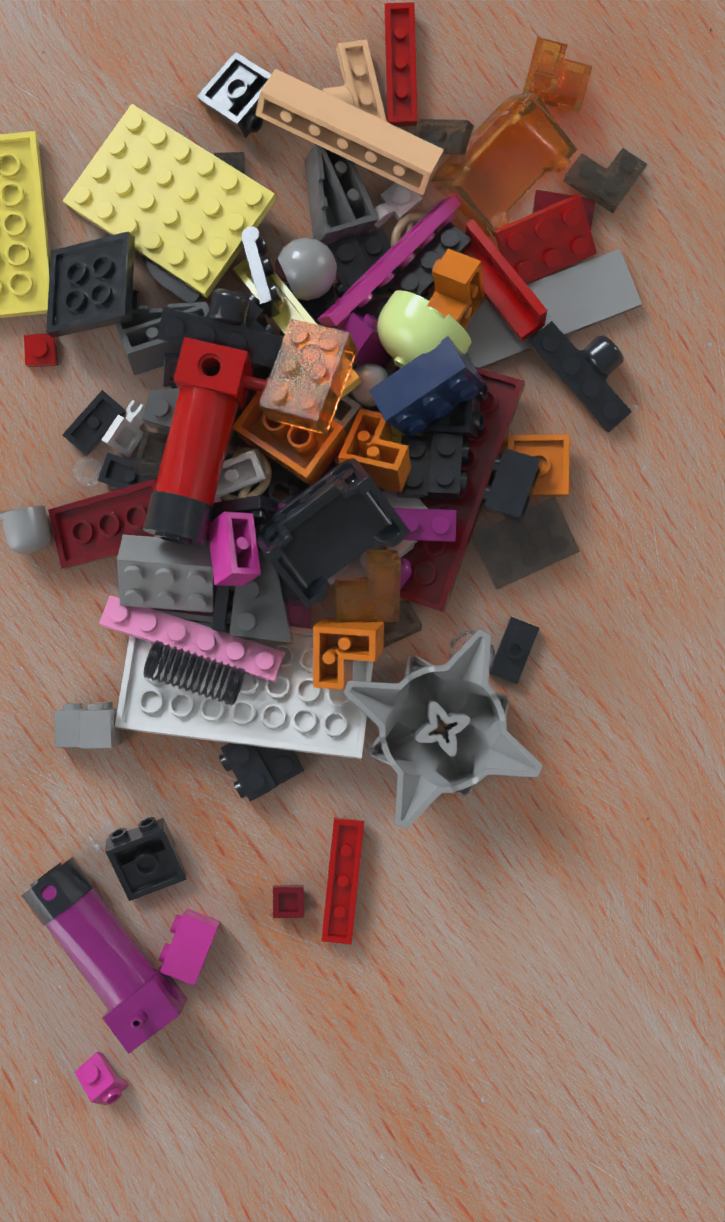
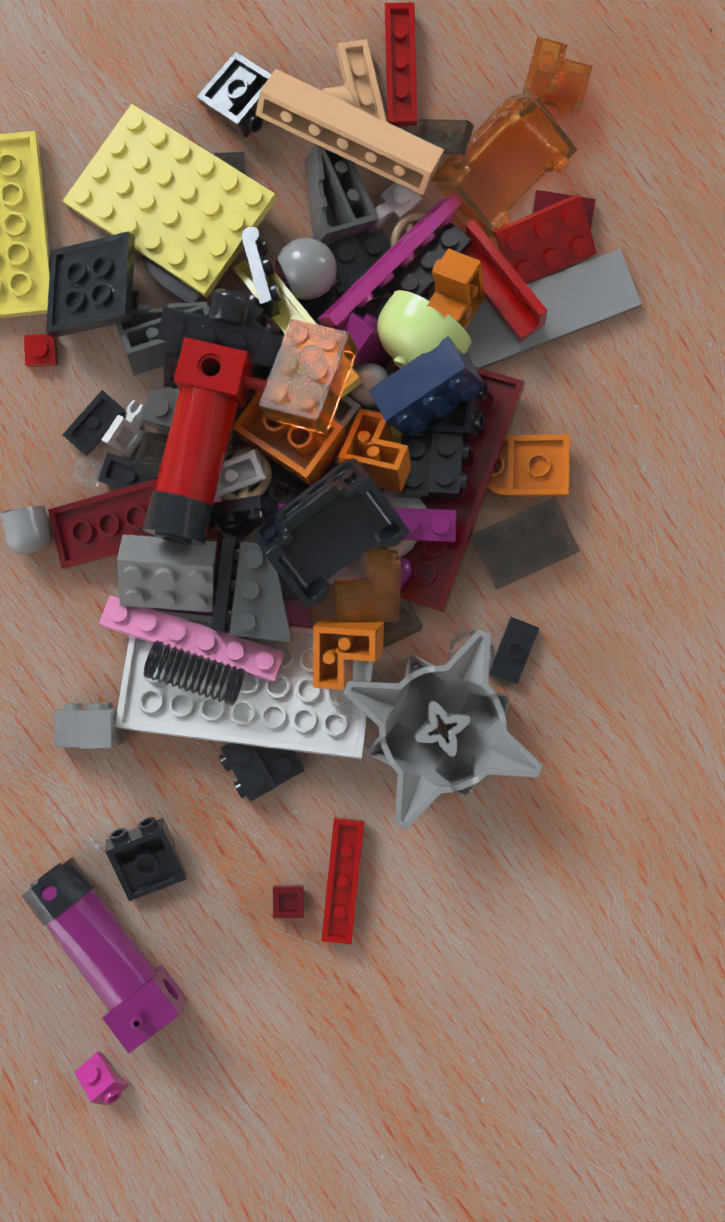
(189, 946): dark pink brick -> none
(234, 549): dark pink brick -> none
(512, 484): black brick -> none
(585, 372): black plate -> none
(603, 185): clear smoke plate -> none

